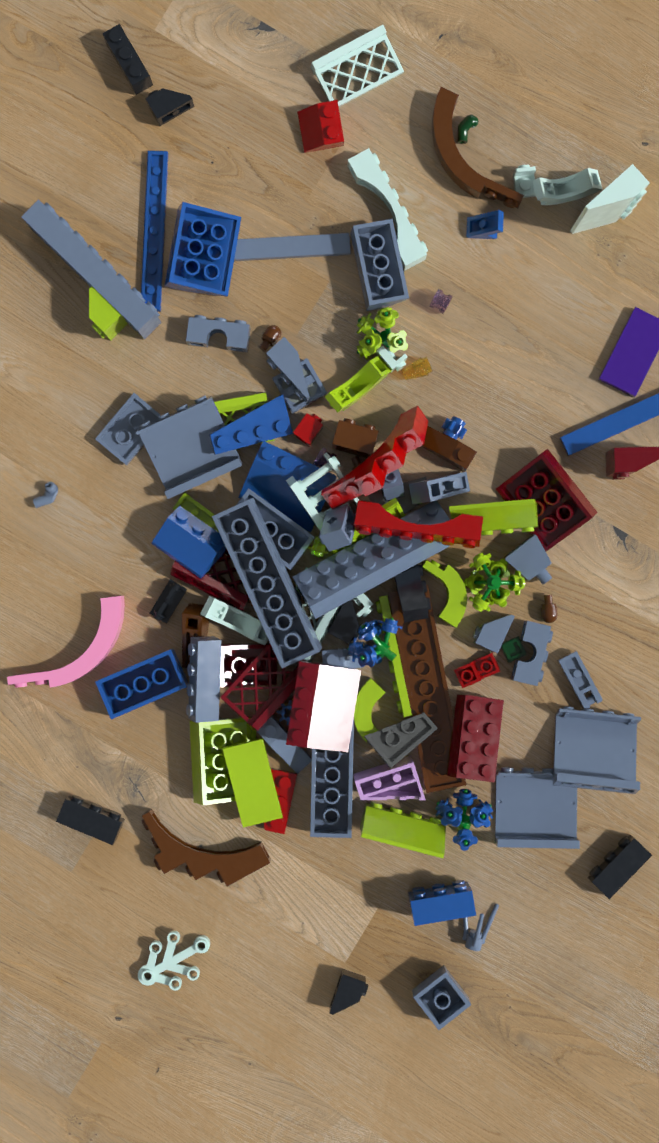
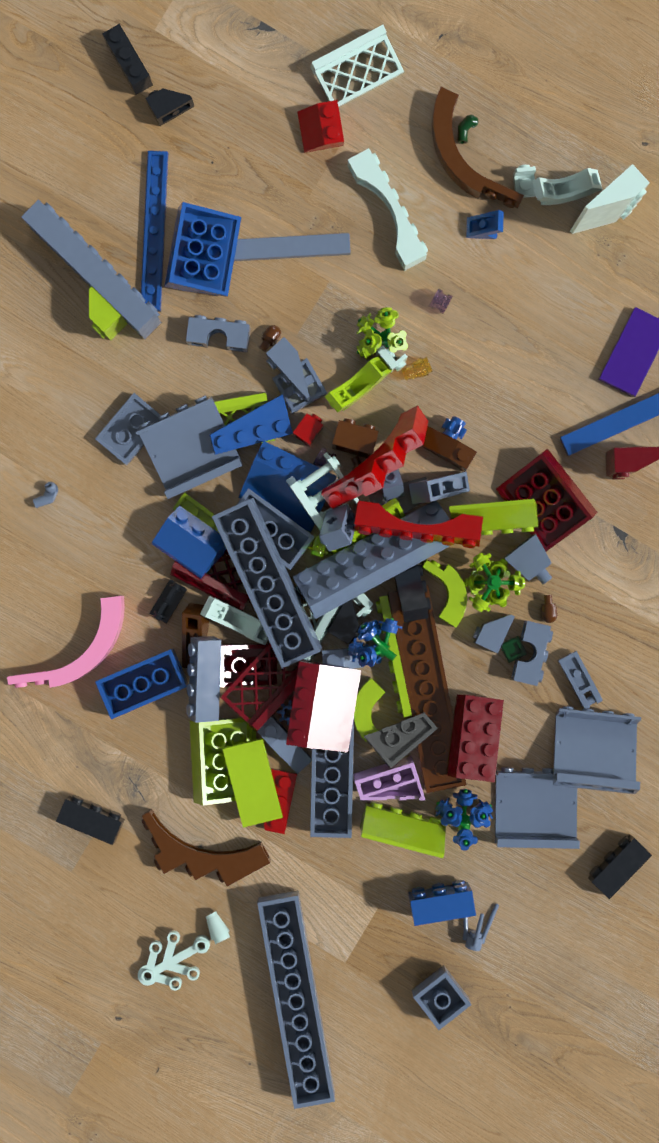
(217, 928): none -> light aqua cone
(296, 999): none -> sand blue brick
(348, 991): black slope -> none
(379, 264): sand blue slope -> none
(477, 670): red slope -> none

